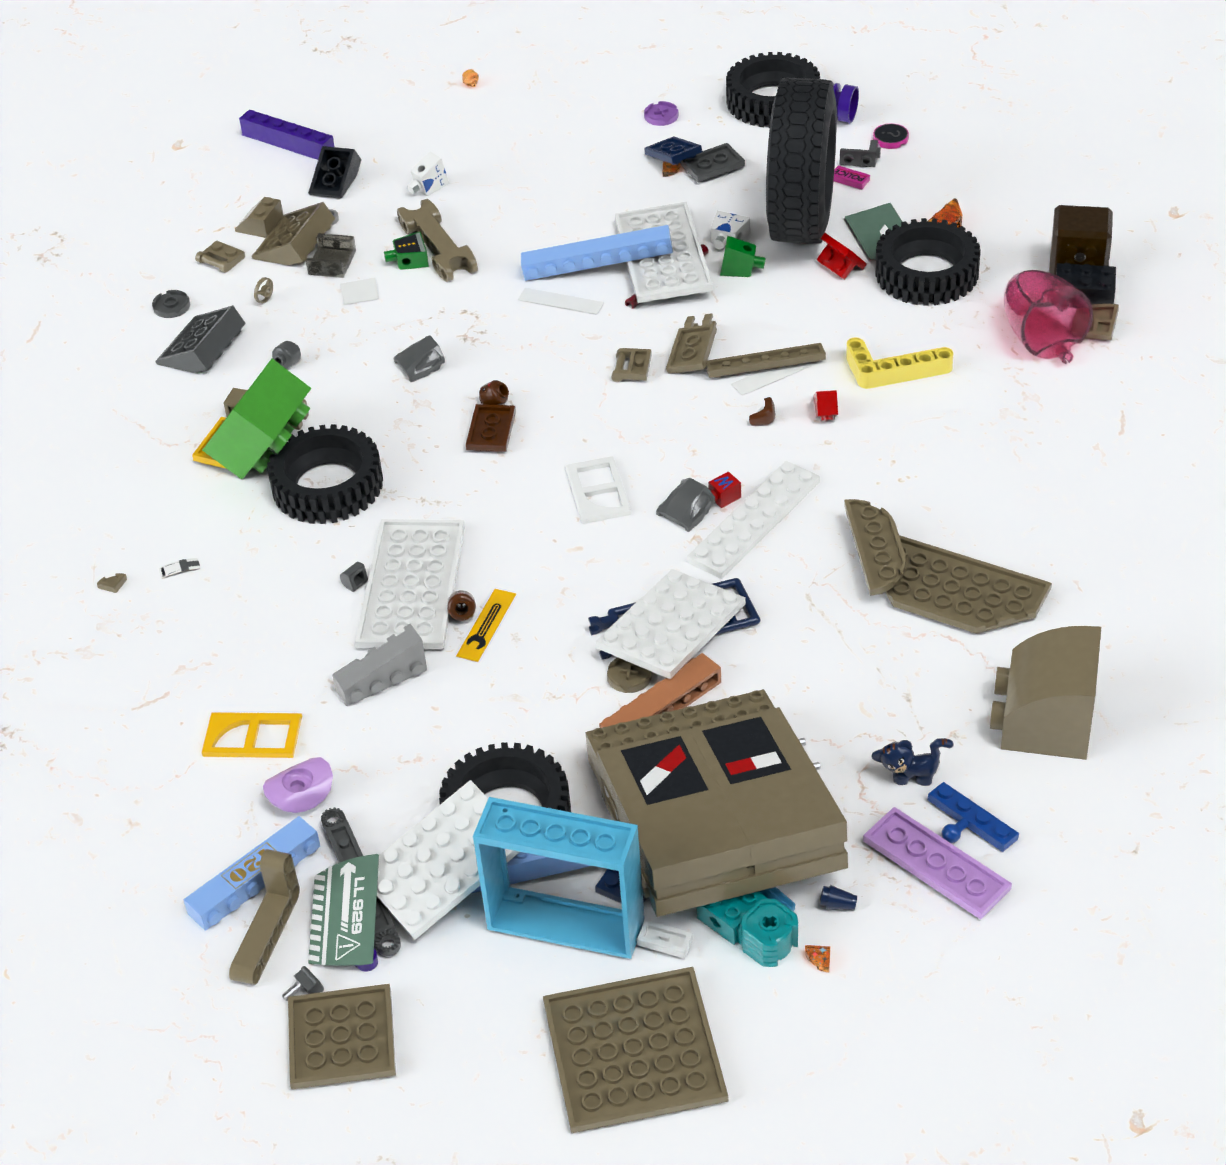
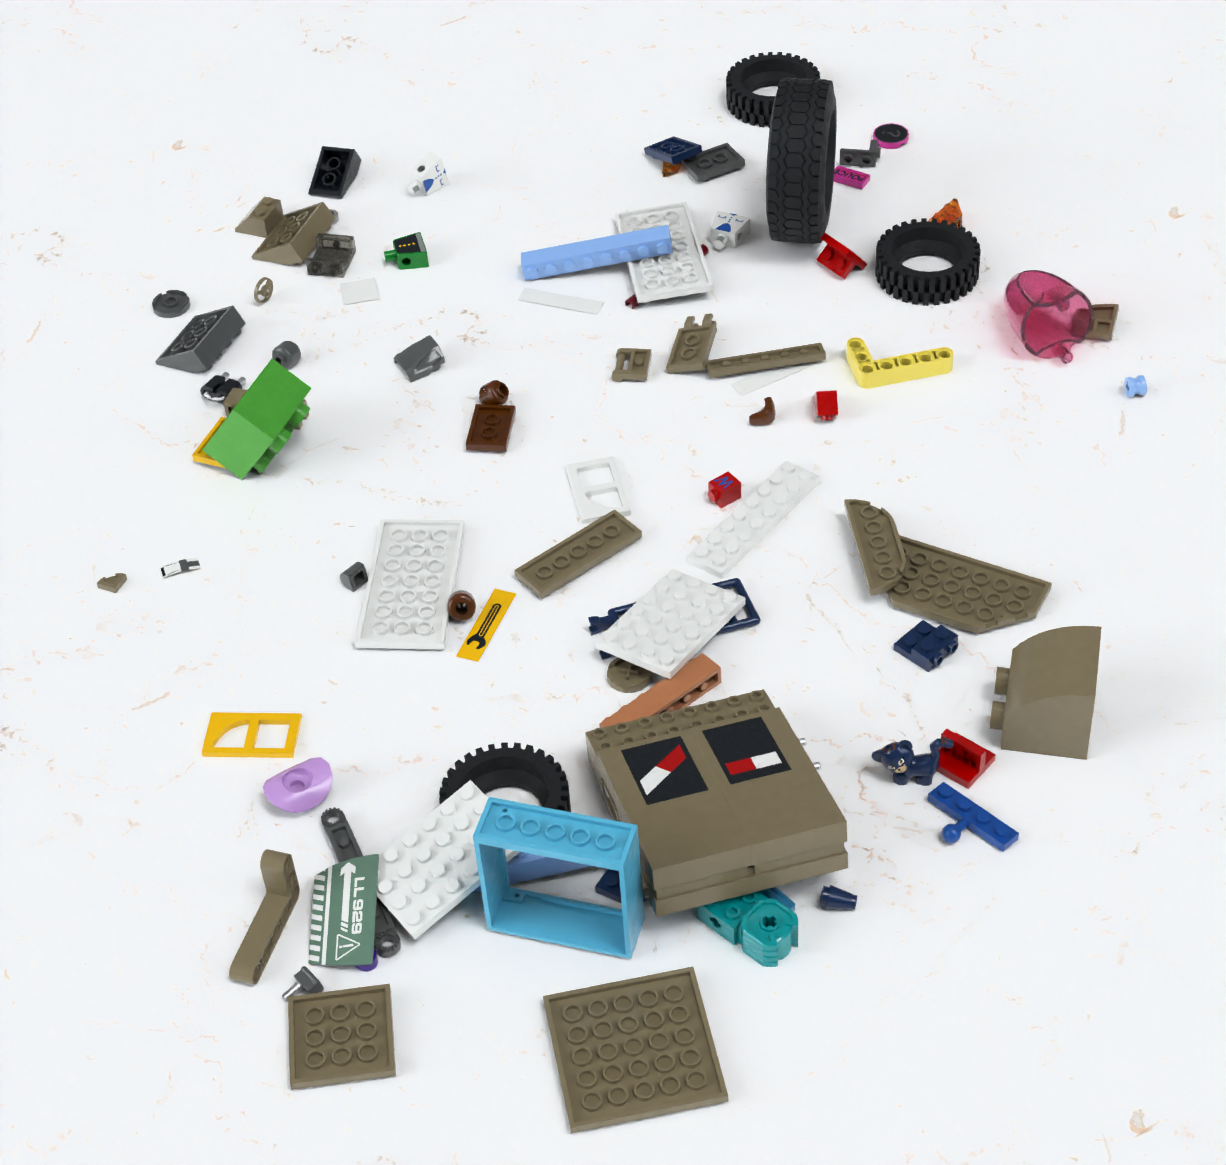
(219, 389): none -> black piece
(220, 256): dark tan plate -> none
(244, 877): light blue brick -> none
(284, 134): dark purple brick -> none
(321, 448): black tyre -> none
(382, 667): light grey wedge -> none
(446, 254): dark tan piece -> none
(470, 77): clear orange plate -> none
(578, 553): none -> dark tan plate
(661, 113): medium lavender tile -> none
(665, 939): white plate -> none
(687, 504): dark grey slope -> none
(740, 258): green torso -> none
(818, 956): clear orange tile -> none
(846, 102): dark purple wheel -> none
(868, 224): sand green sticker -> none
(927, 645): none -> dark blue plate
(937, 862): lavender plate -> none
(963, 761): none -> red bracket
(1081, 236): dark brown plate -> none
(1094, 281): black brick -> none
(1135, 386): none -> light blue wheel

